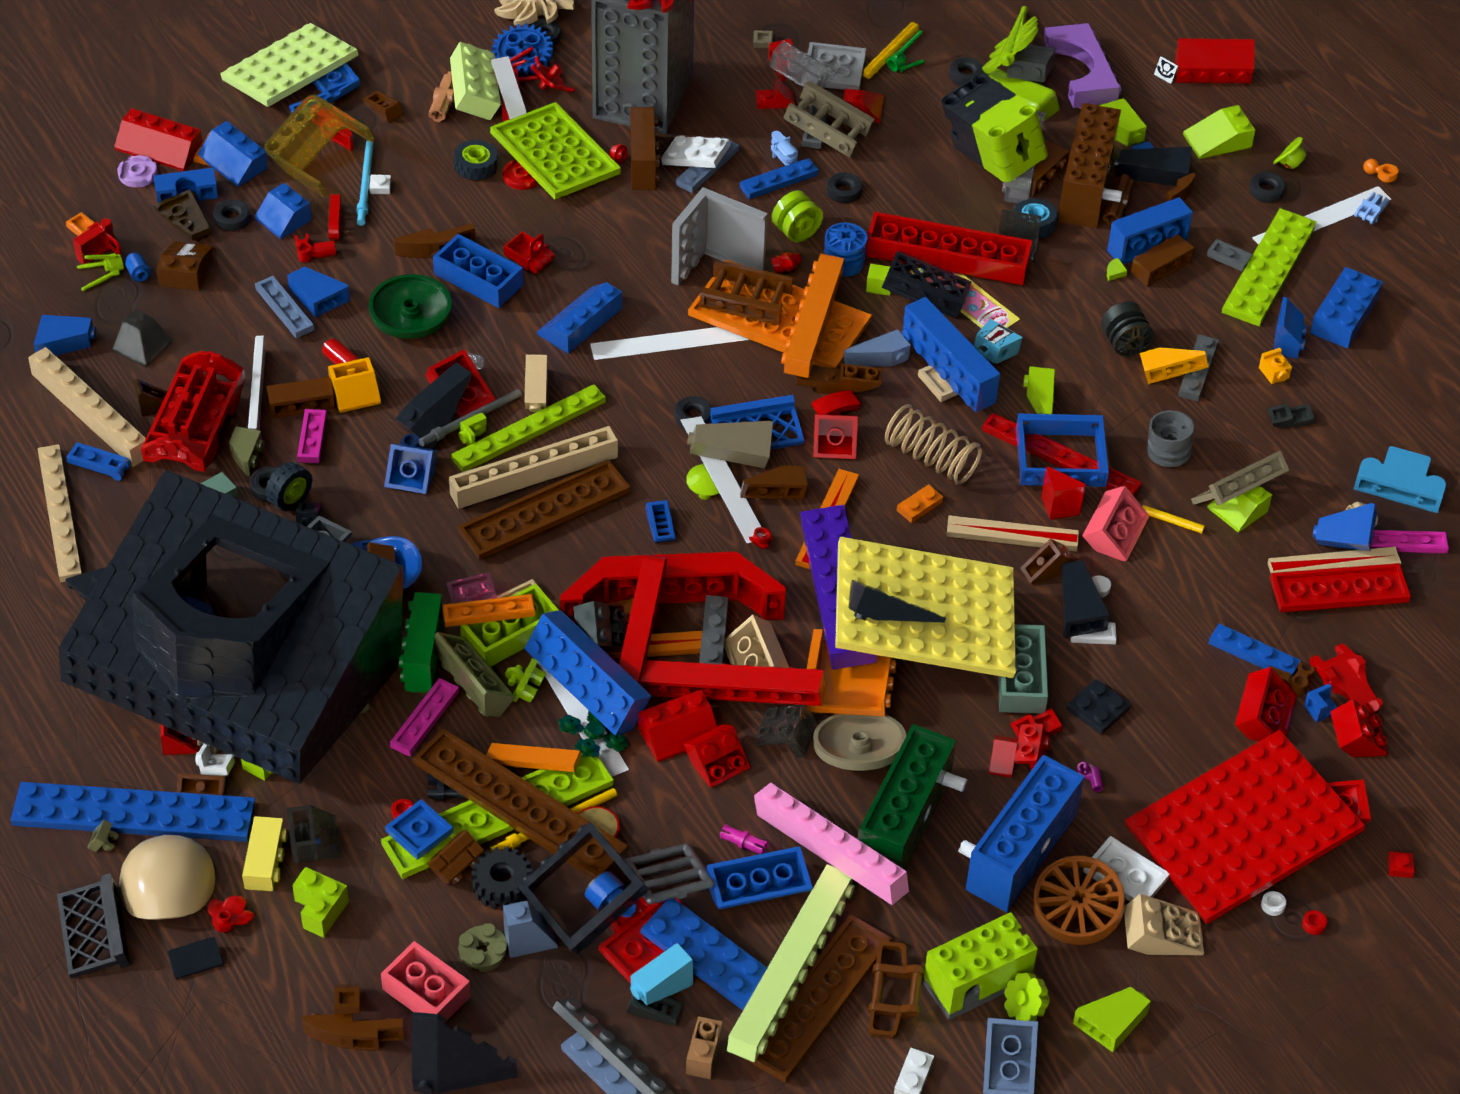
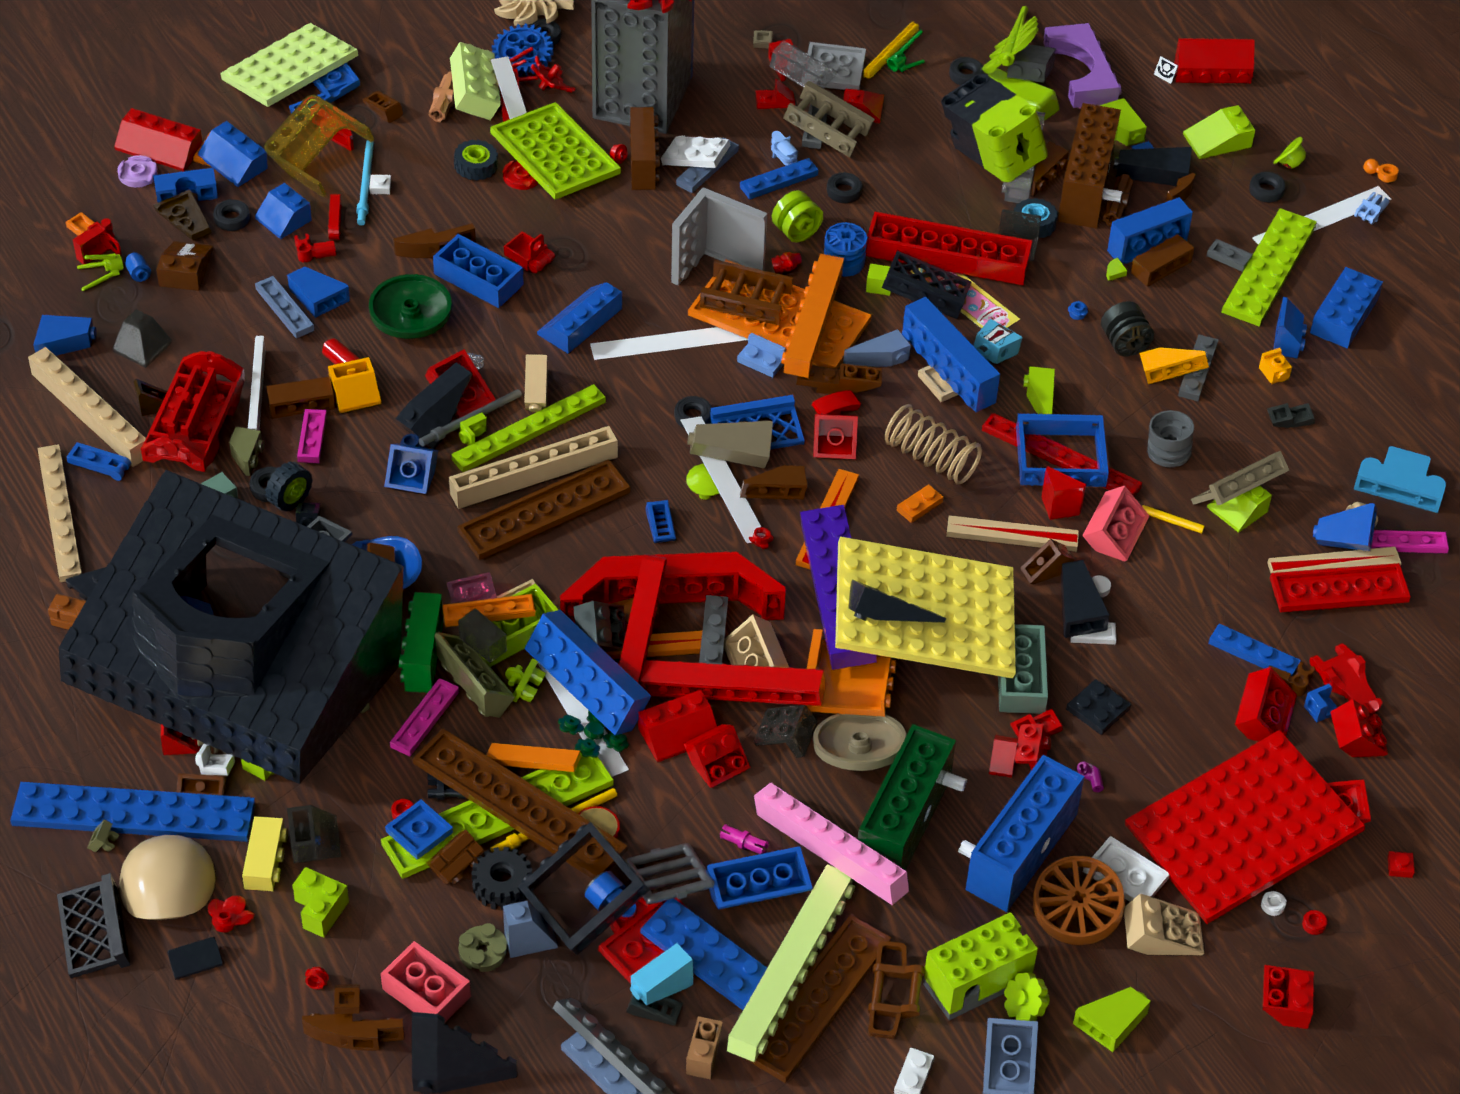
(64, 611): none -> dark orange brick
(316, 977): none -> red plate
(482, 635): none -> clear smoke brick
(762, 355): none -> medium blue bracket
(1078, 310): none -> blue plate
(1288, 995): none -> red slope

